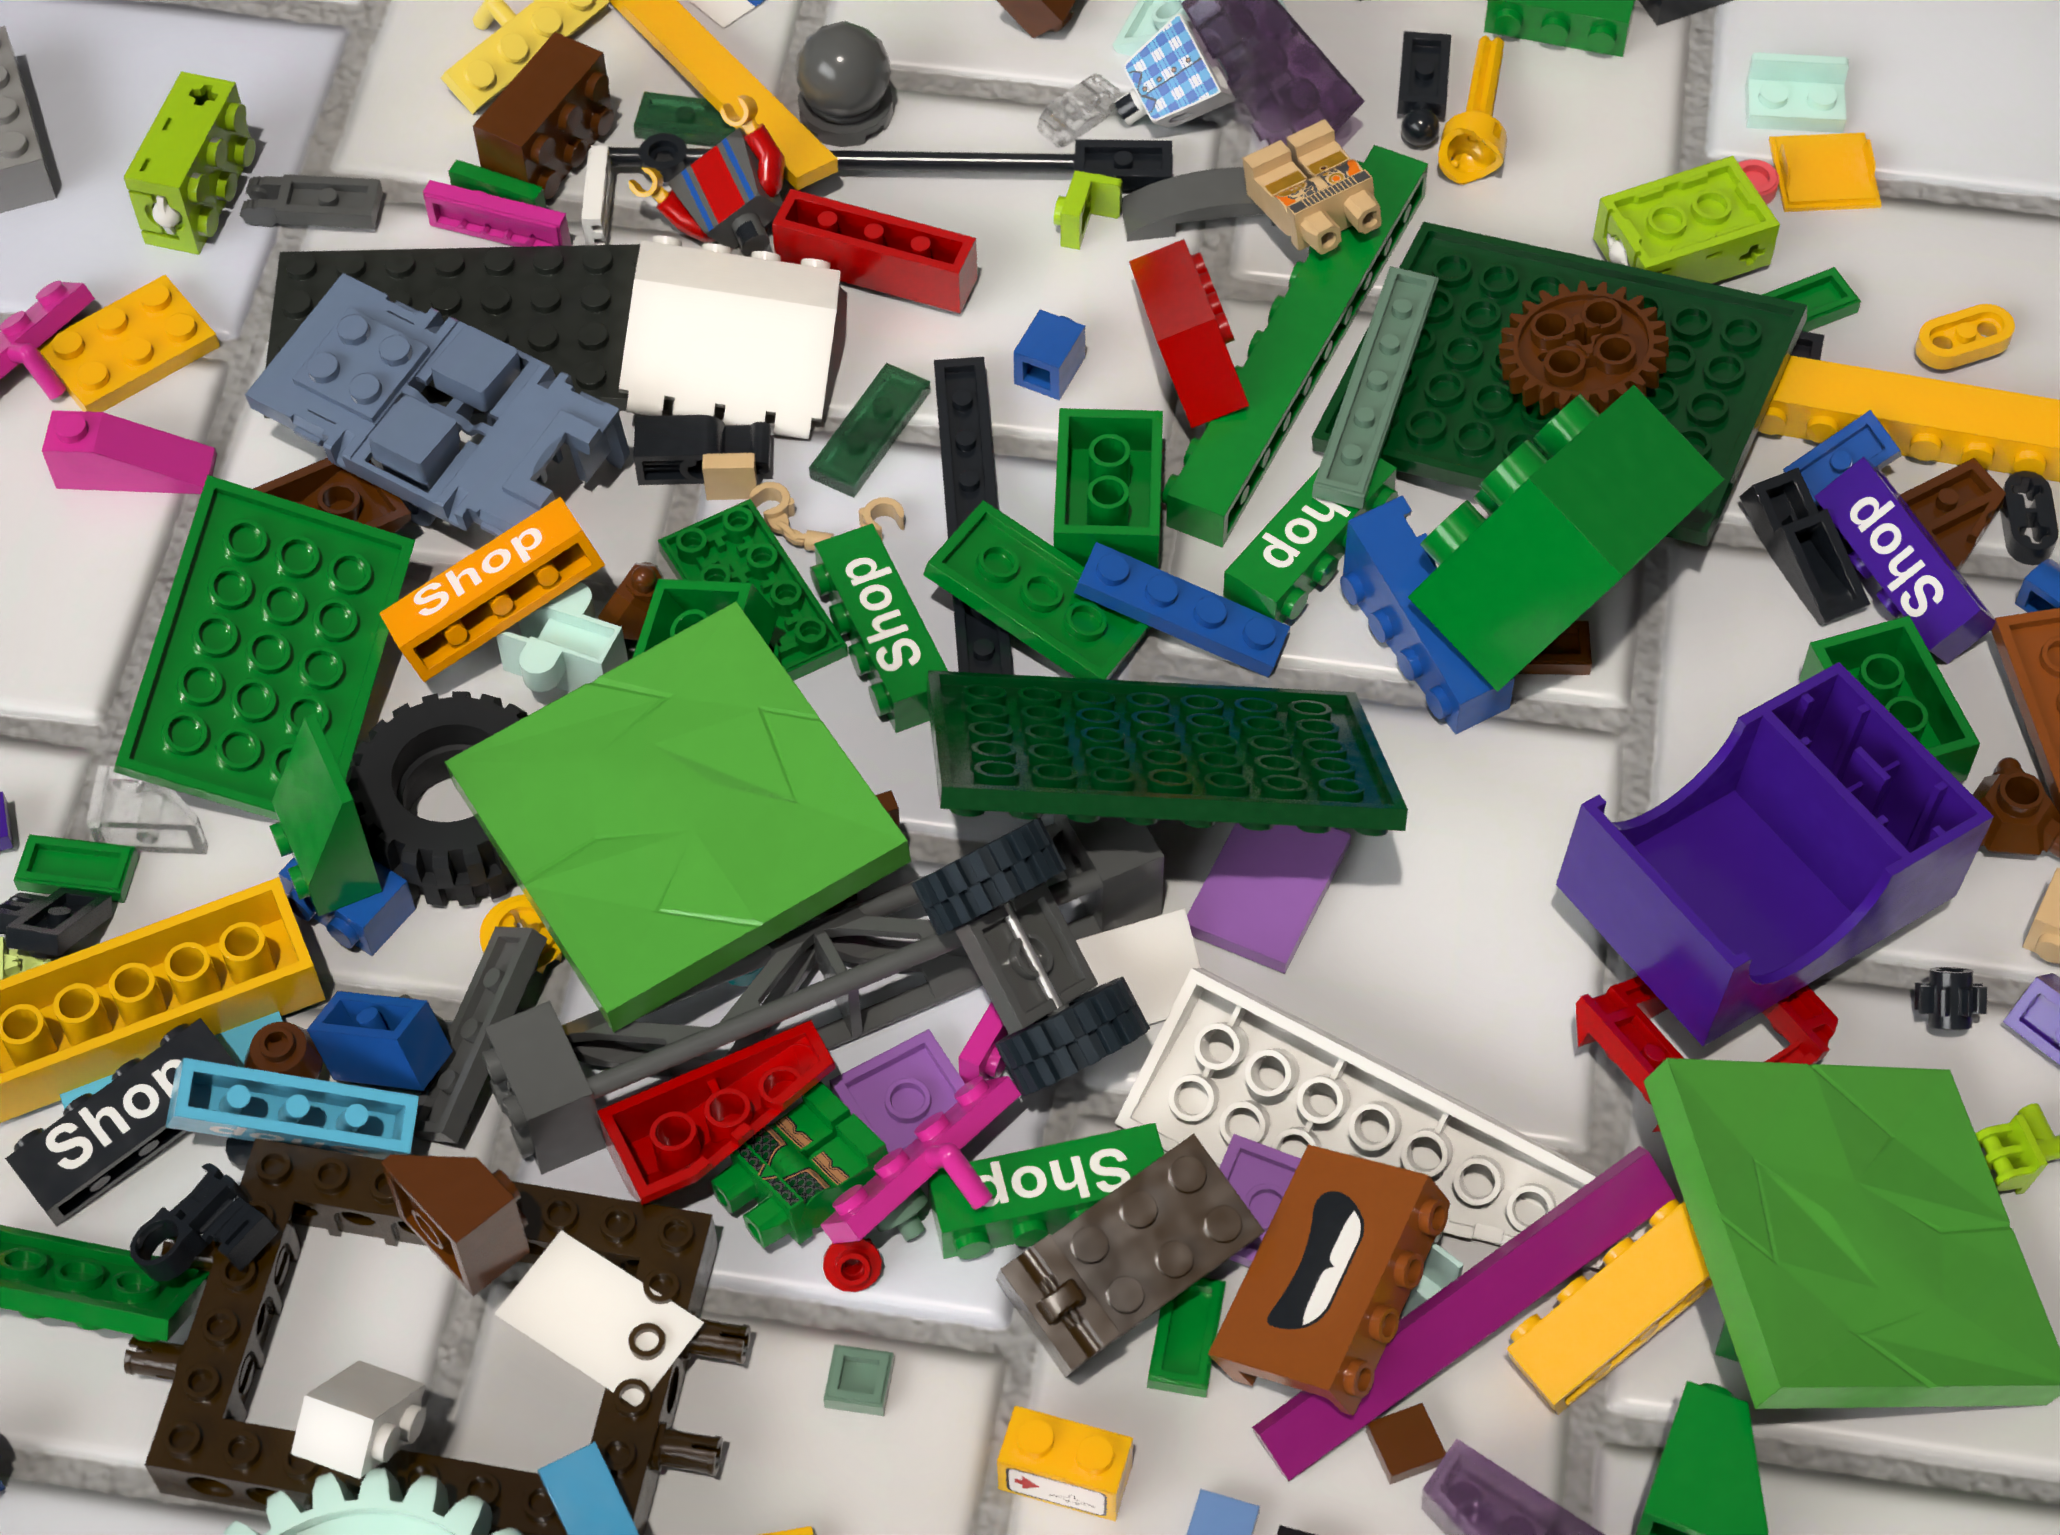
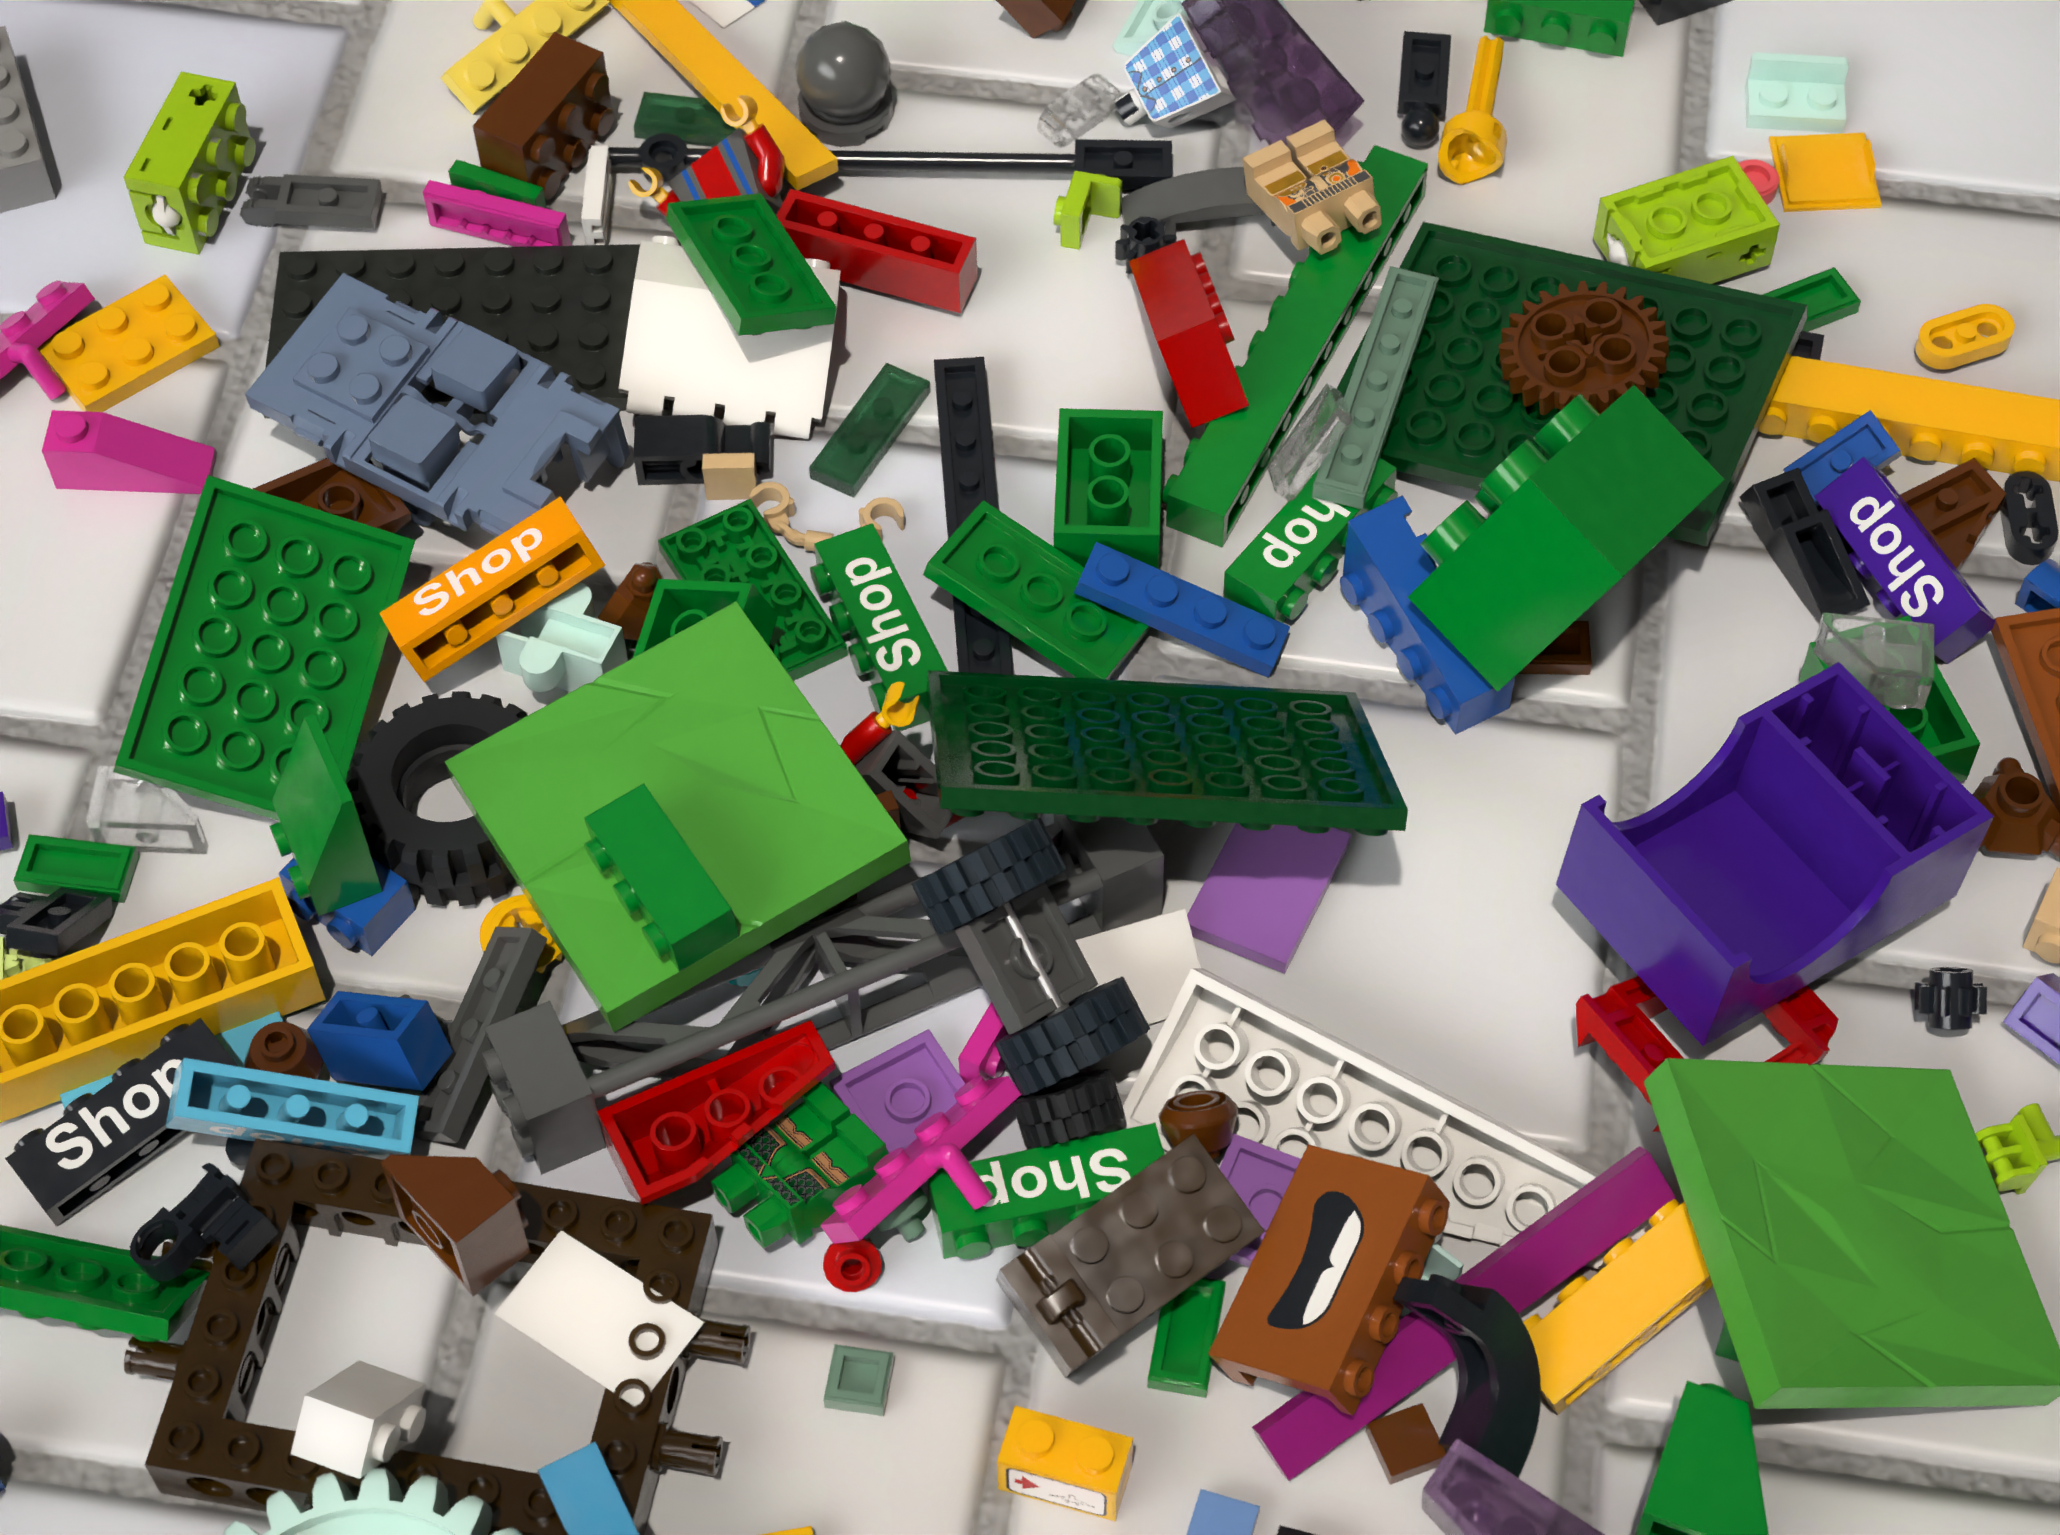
(659, 878): none -> green brick
(750, 264): none -> green plate
(895, 764): none -> dark grey torso
(1049, 354): blue brick -> none
(1069, 1108): none -> black tyre
(1141, 238): none -> black gear
(1203, 1112): none -> reddish brown cone
(1309, 443): none -> clear tile
(1496, 1365): none -> black arch
(1883, 654): none -> clear slope

